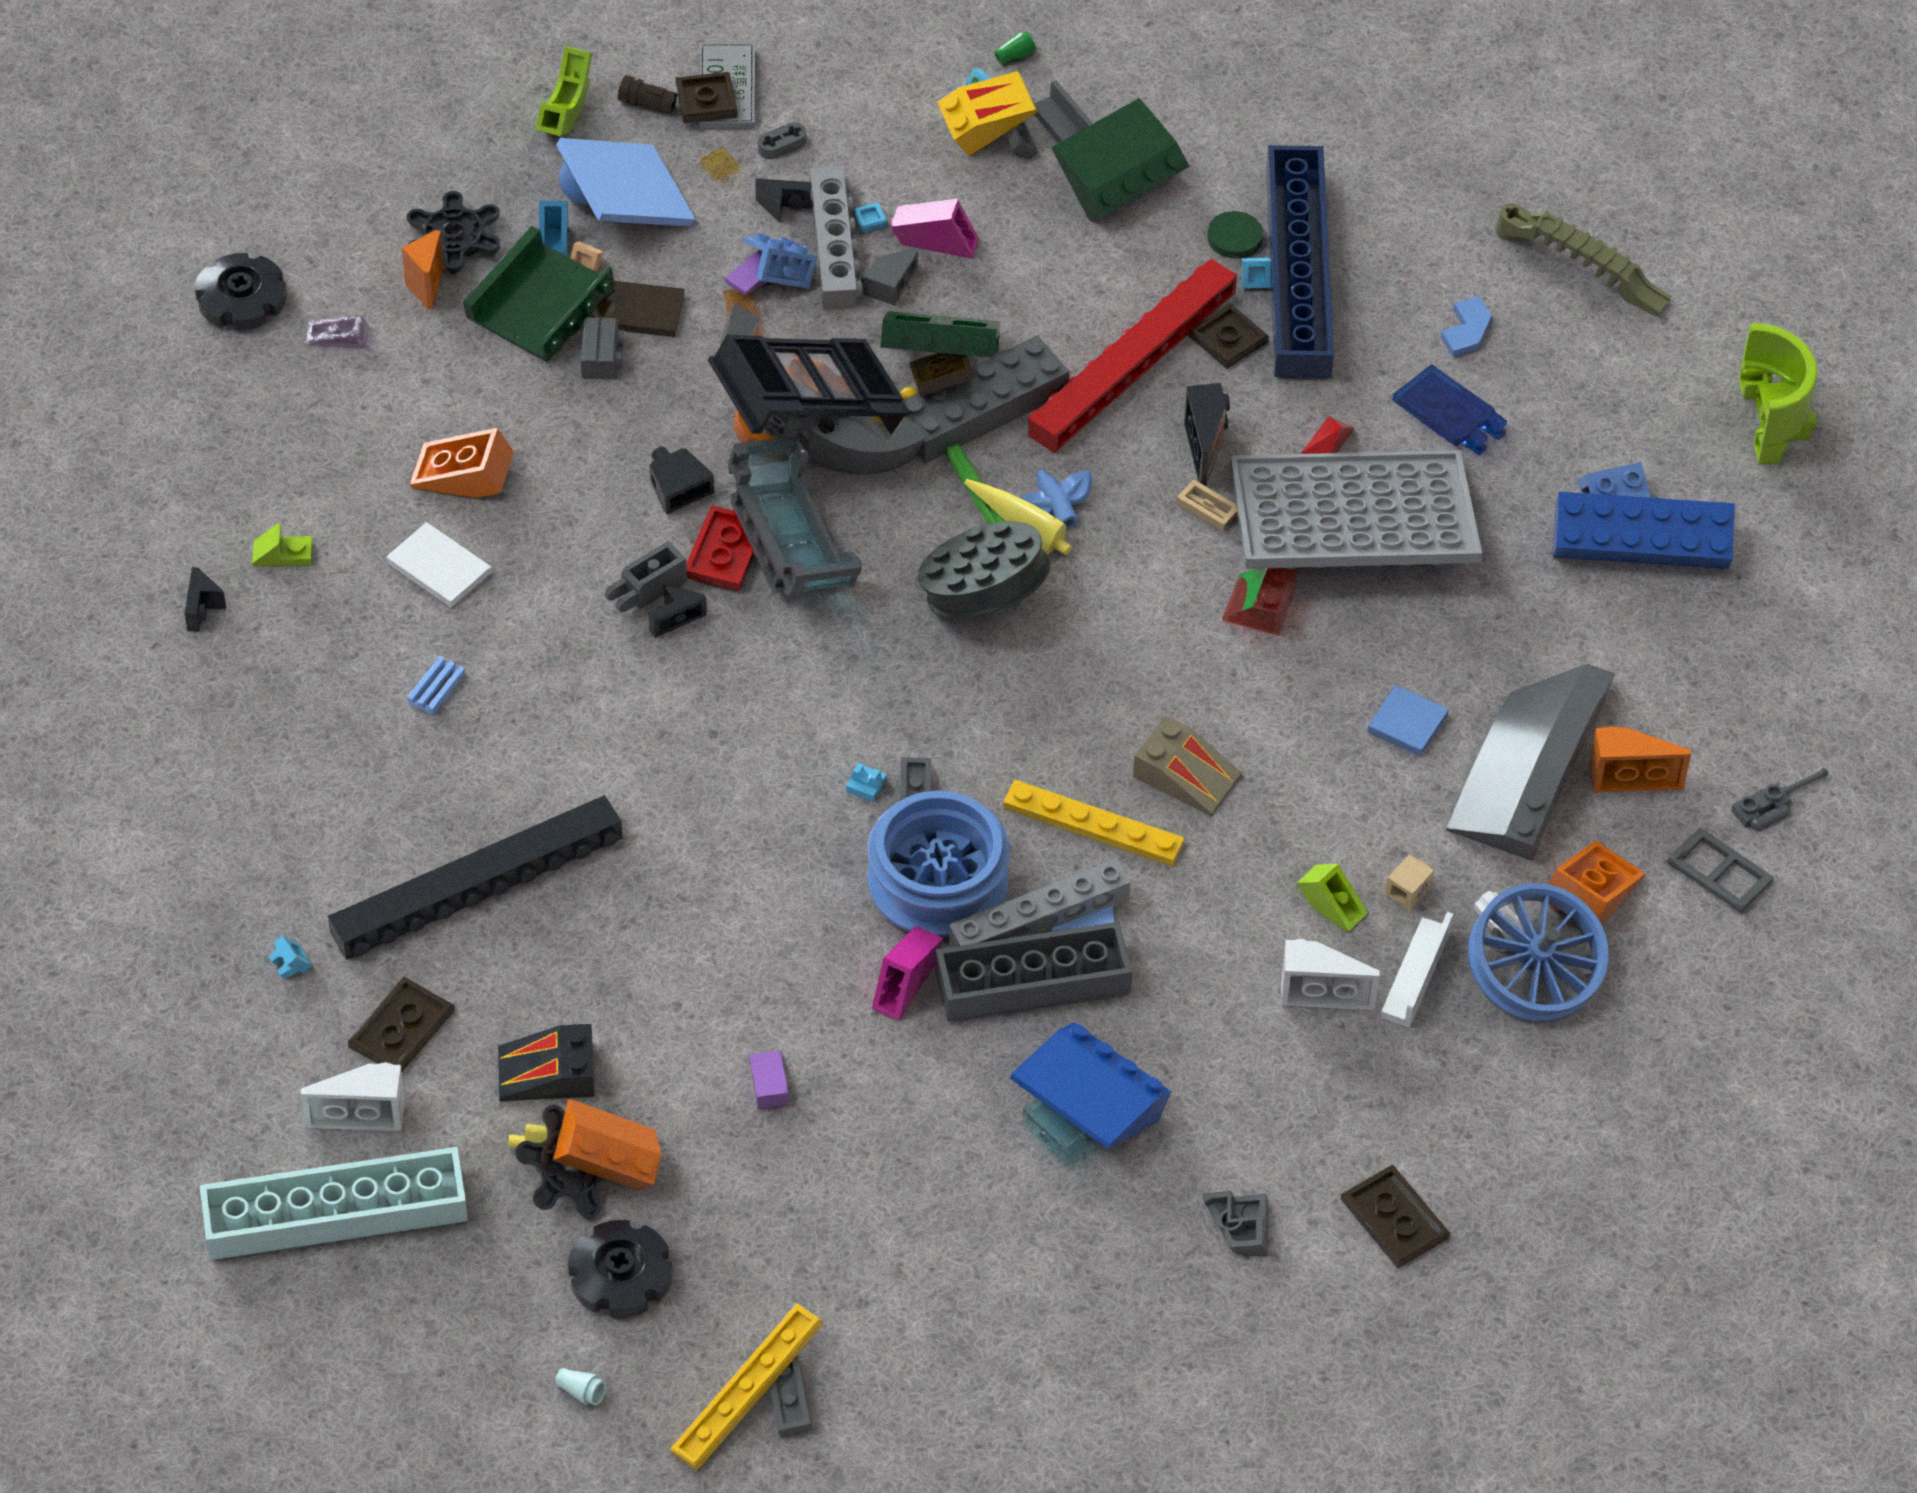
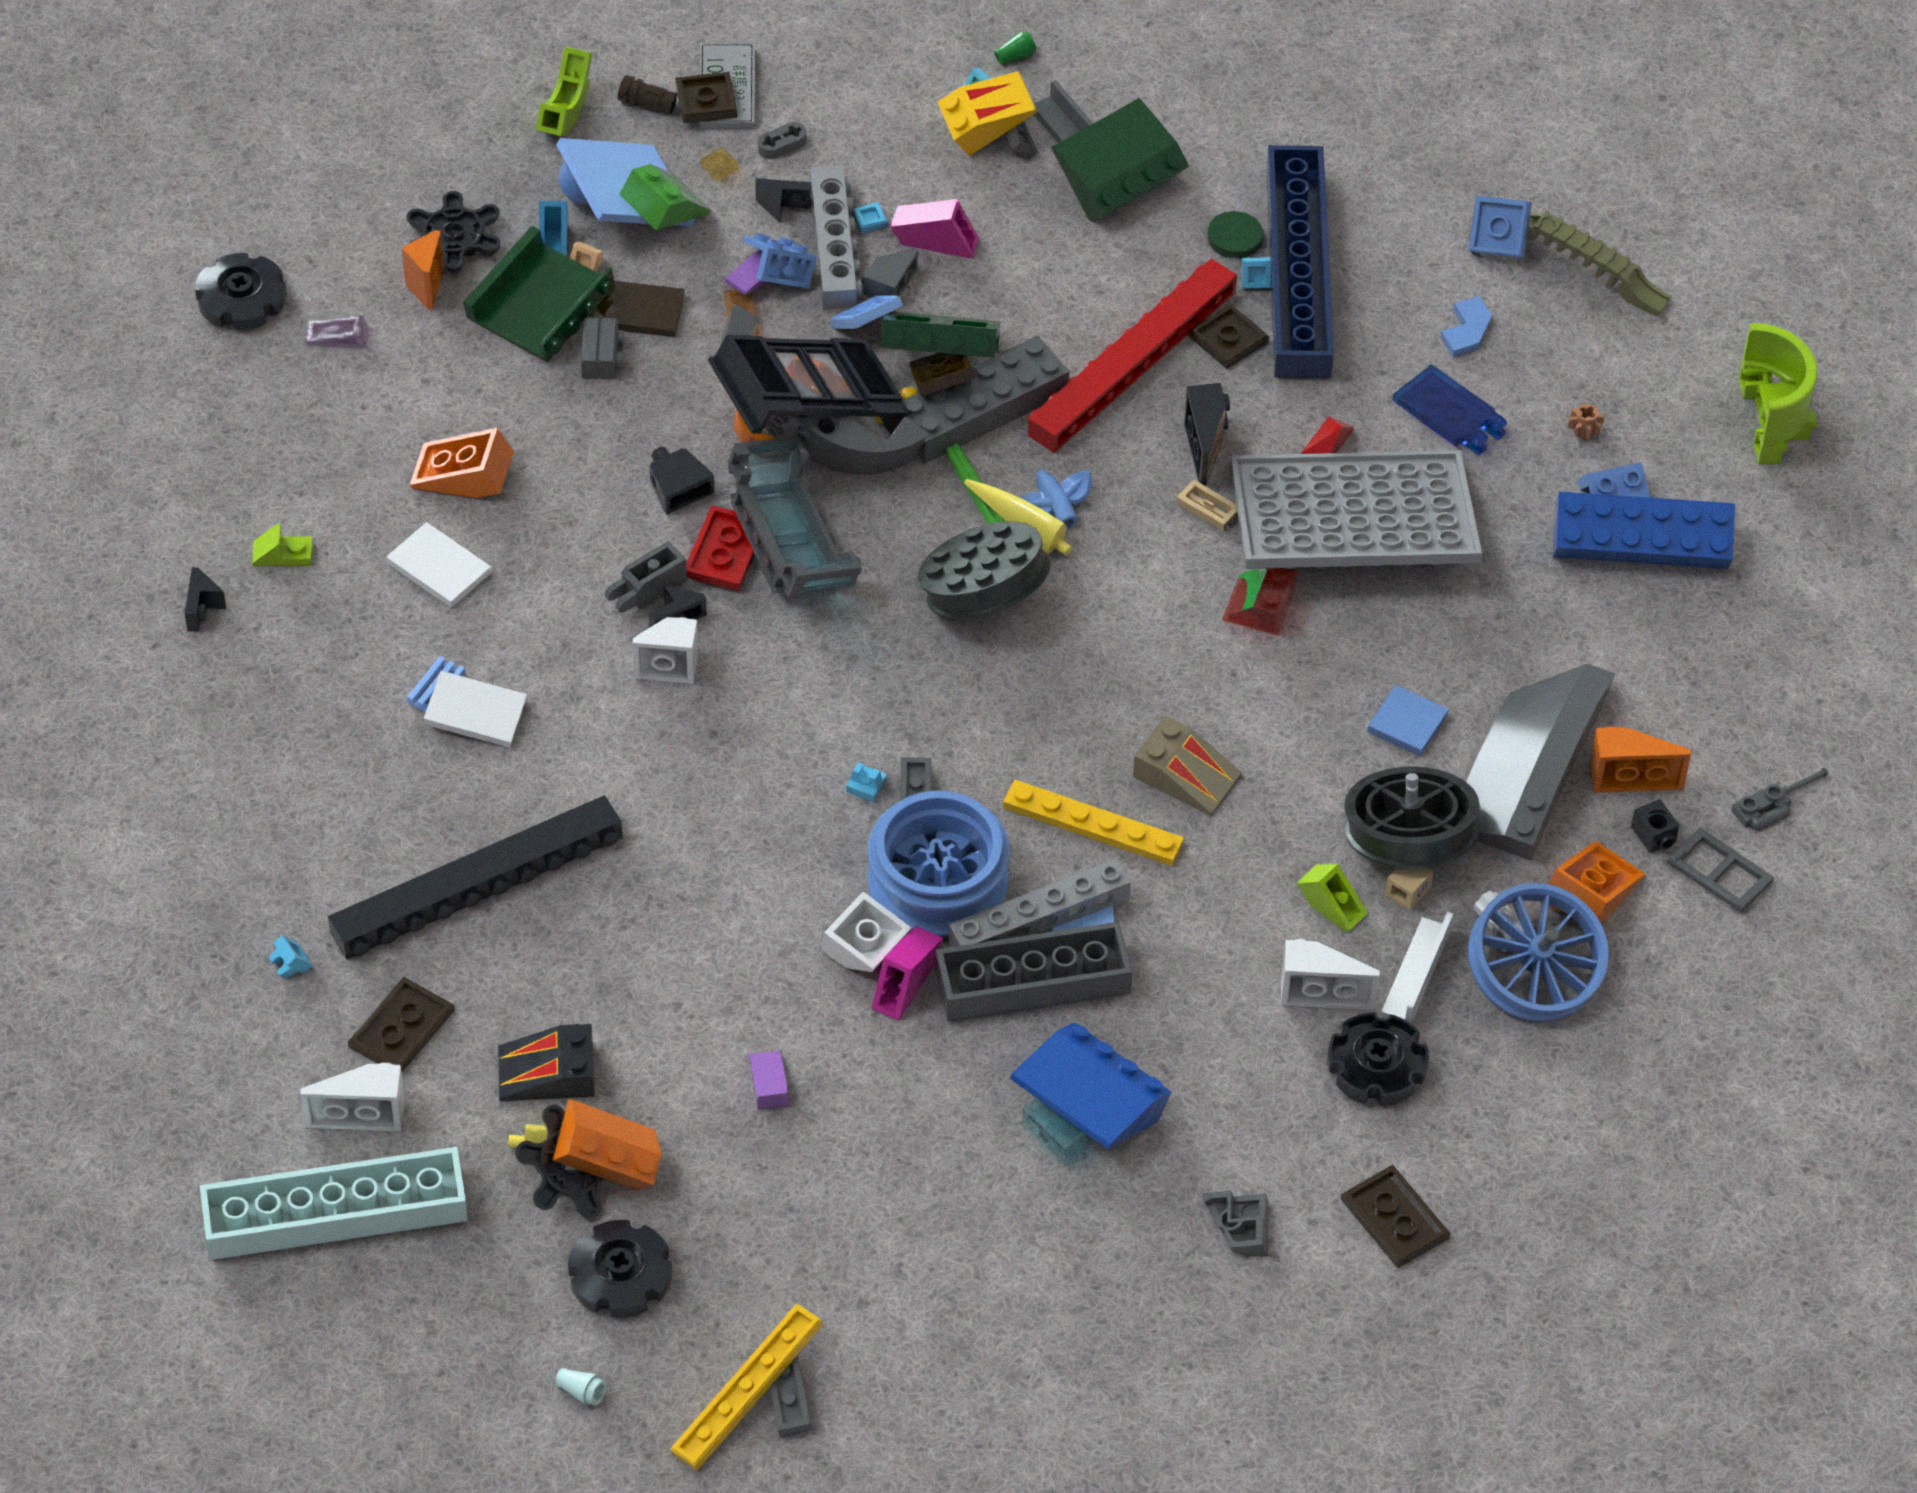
(475, 709): none -> white tile
(662, 197): none -> bright green slope
(667, 651): none -> white slope
(863, 934): none -> white slope
(866, 312): none -> light blue tile
(1377, 1058): none -> black piece
(1411, 817): none -> pearl dark grey wheel
(1500, 226): none -> medium blue tile
(1586, 421): none -> nougat gear
(1655, 826): none -> black brick

